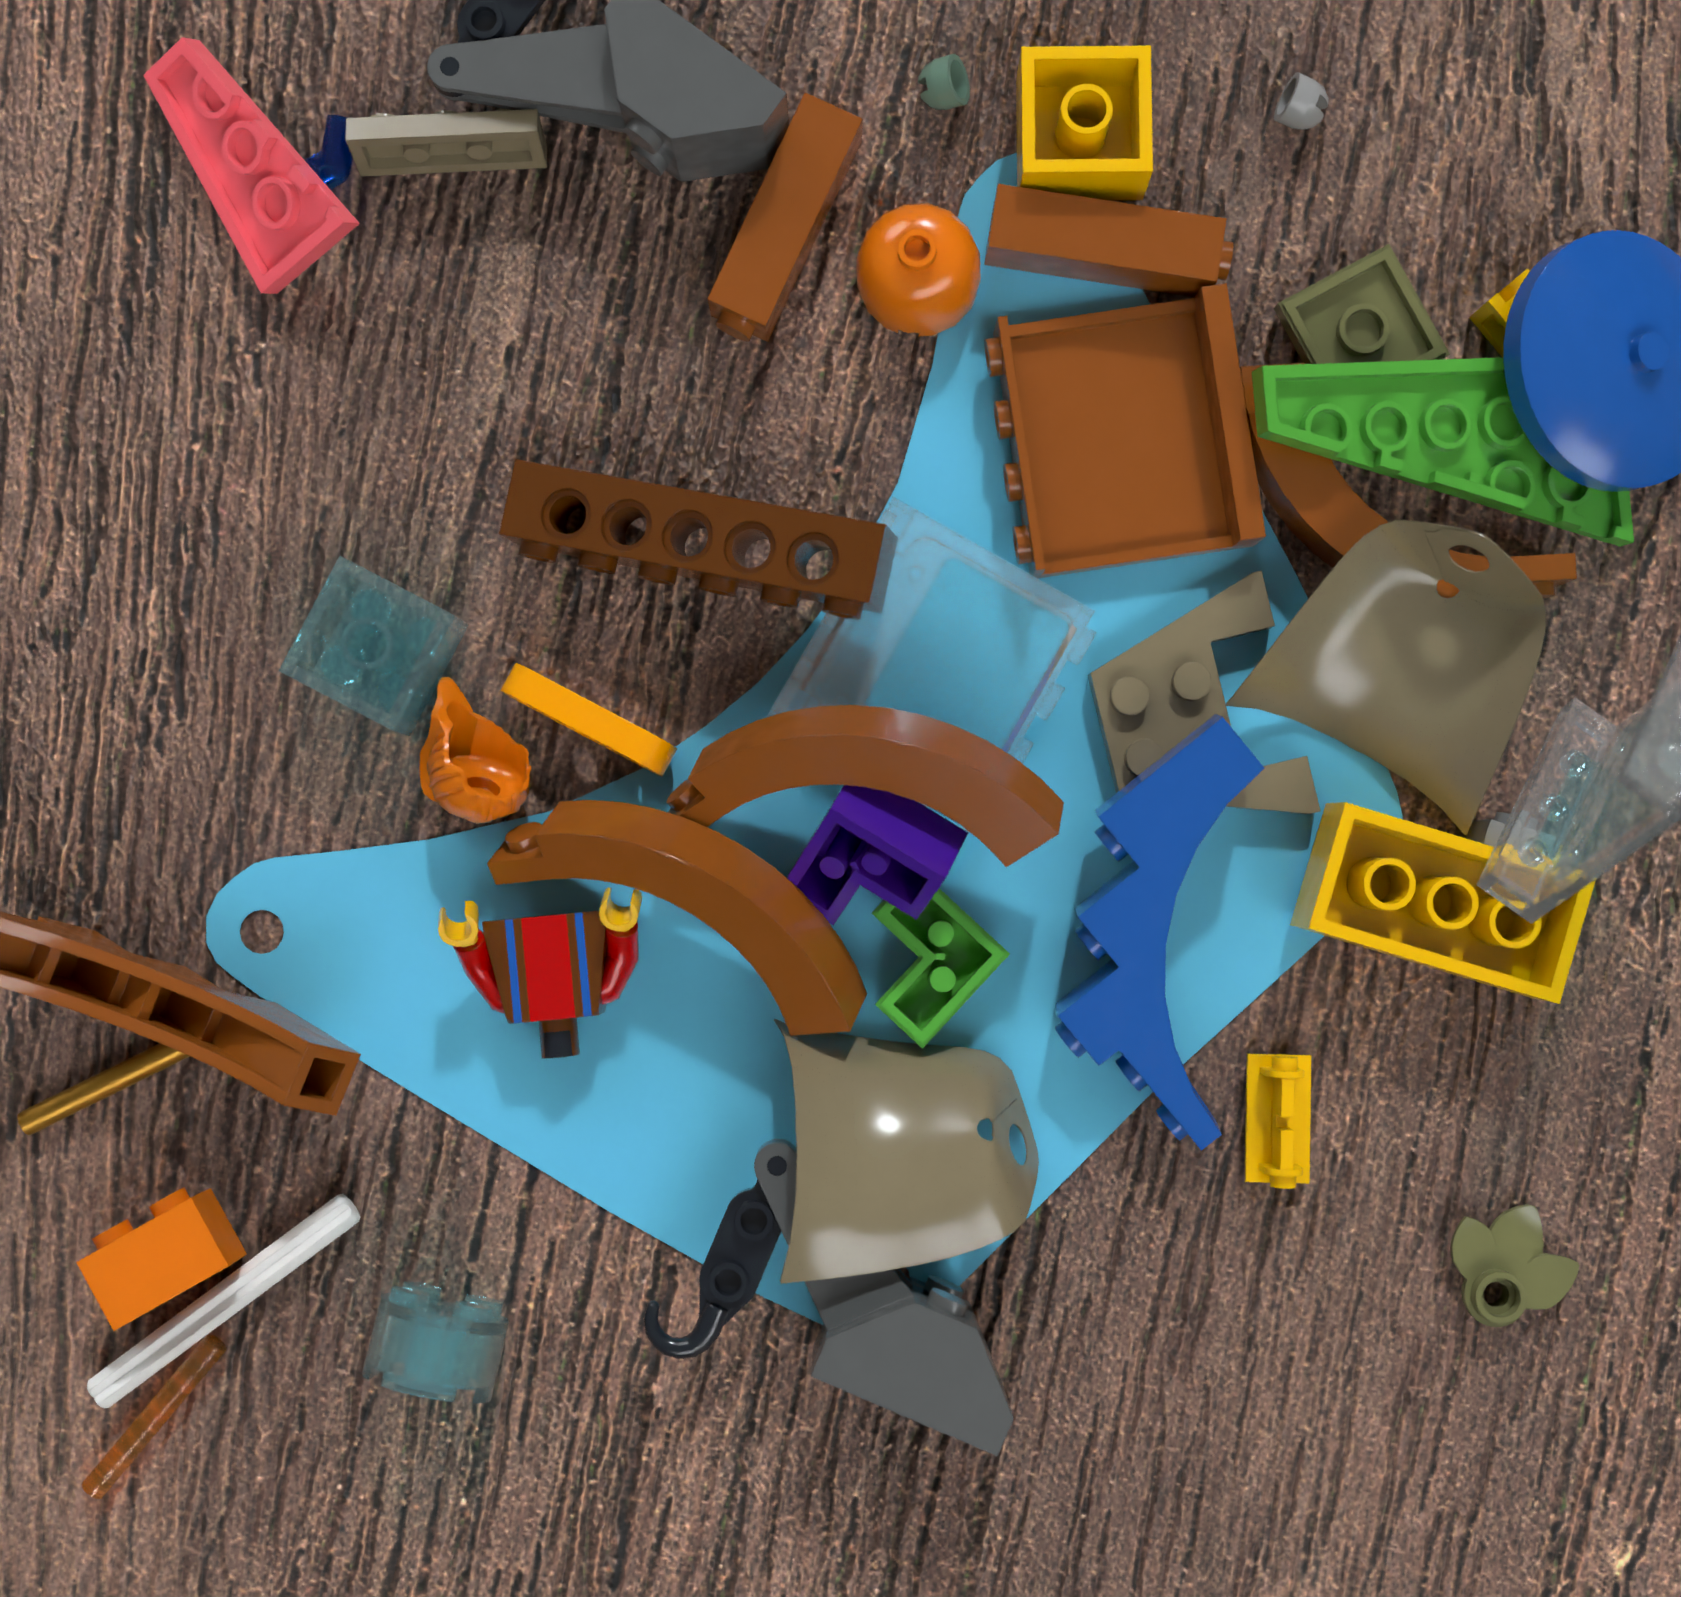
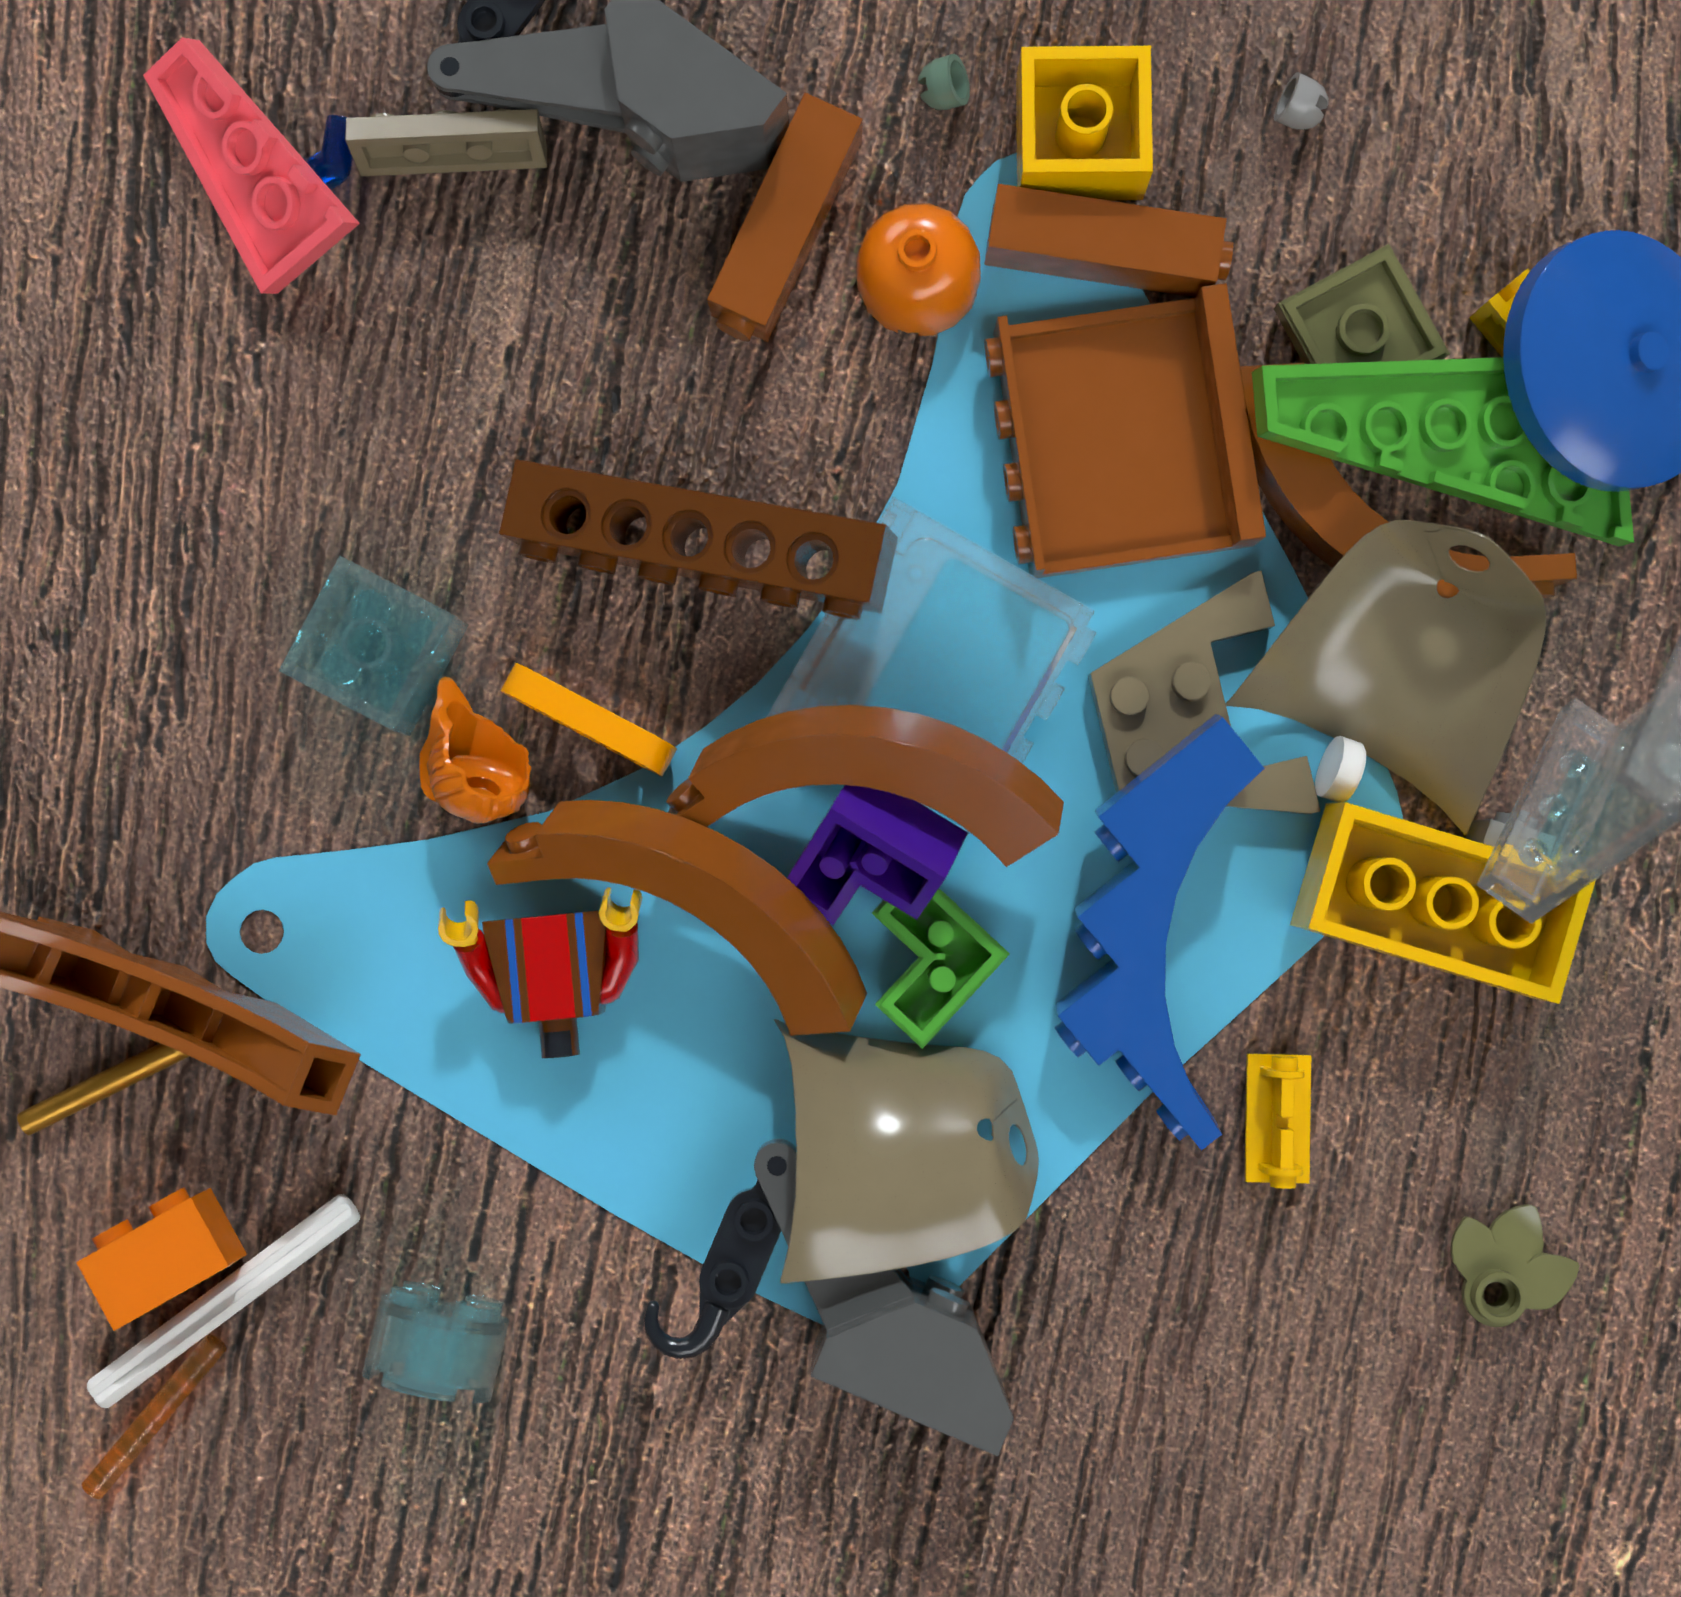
(1340, 769): none -> white tile

